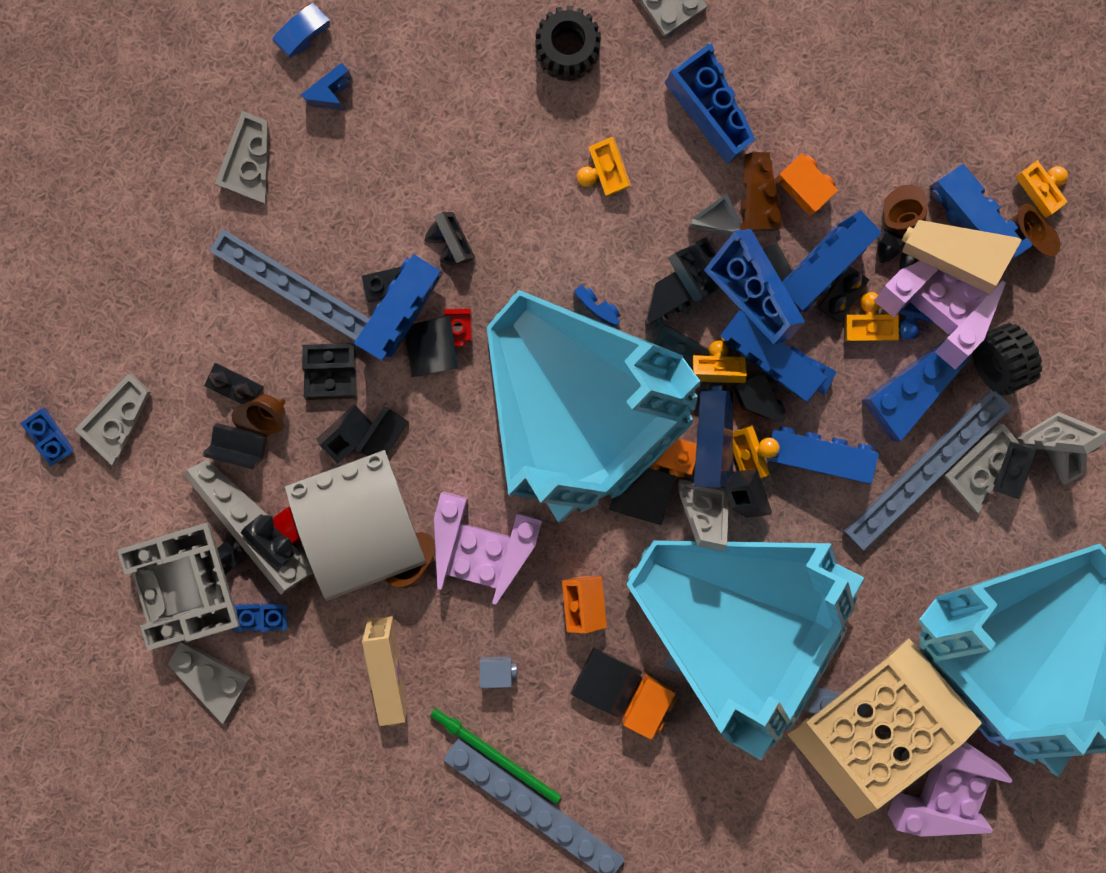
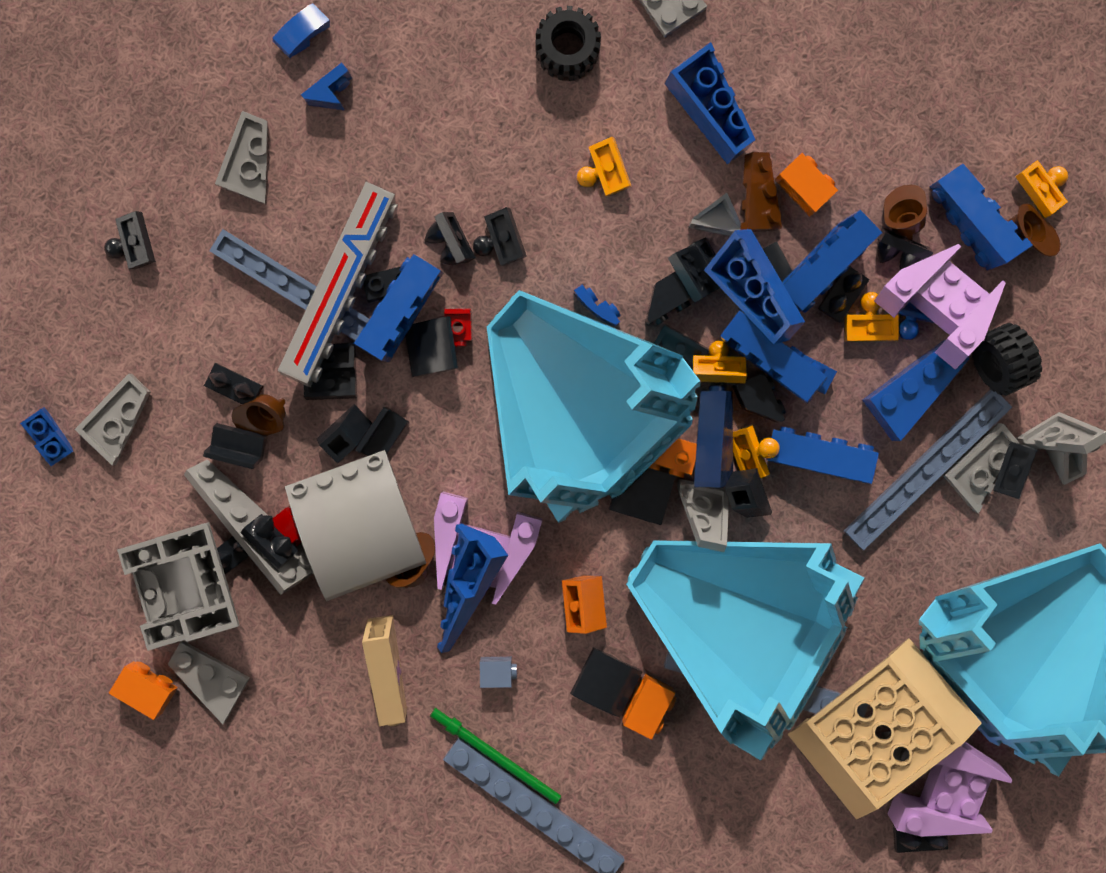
(133, 241): none -> black plate
(143, 689): none -> orange brick
(261, 617): blue slope -> none
(337, 285): none -> light grey brick
(475, 567): none -> blue wedge
(503, 238): none -> black plate
(908, 842): none -> black tile
(962, 252): tan slope -> none

